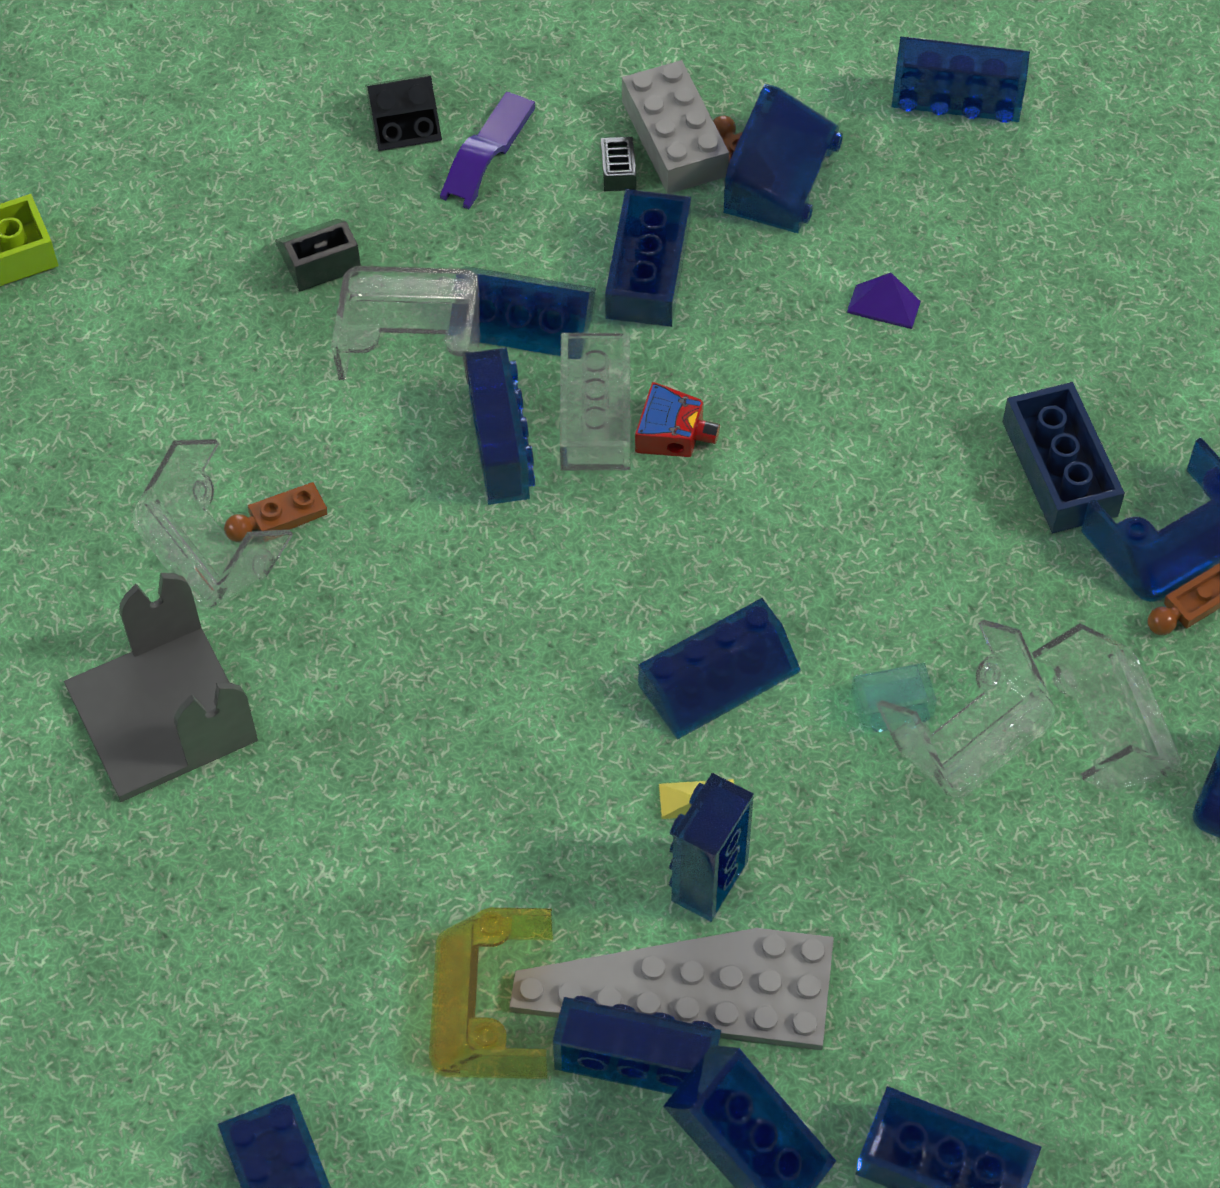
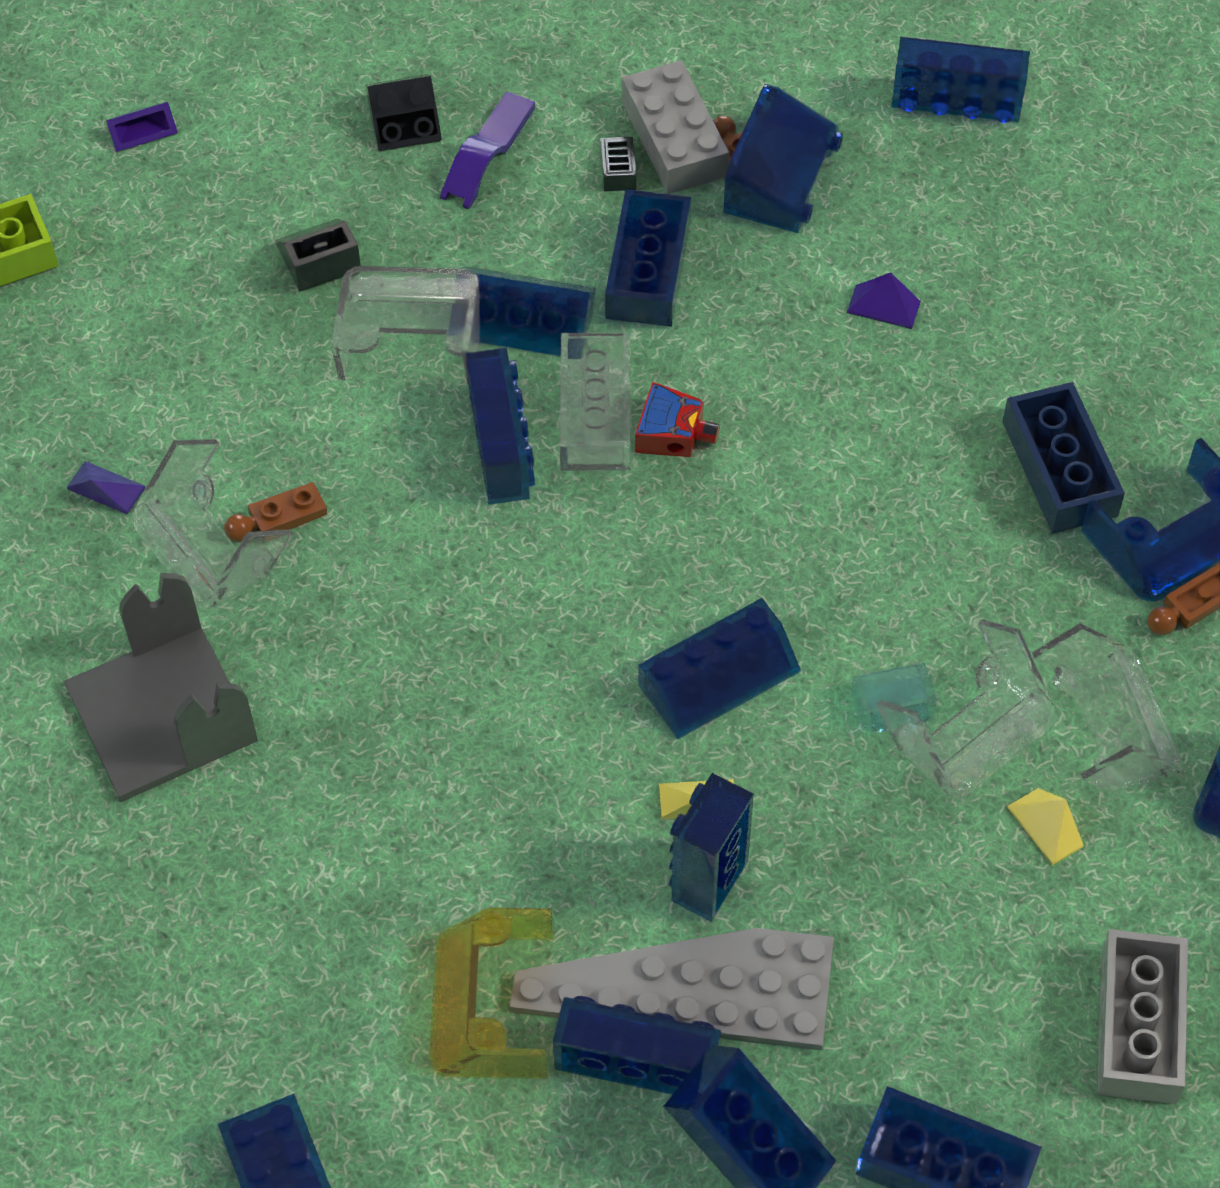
(106, 487): none -> dark purple slope
(141, 126): none -> dark purple slope
(1048, 824): none -> light yellow slope
(1142, 1017): none -> light grey brick

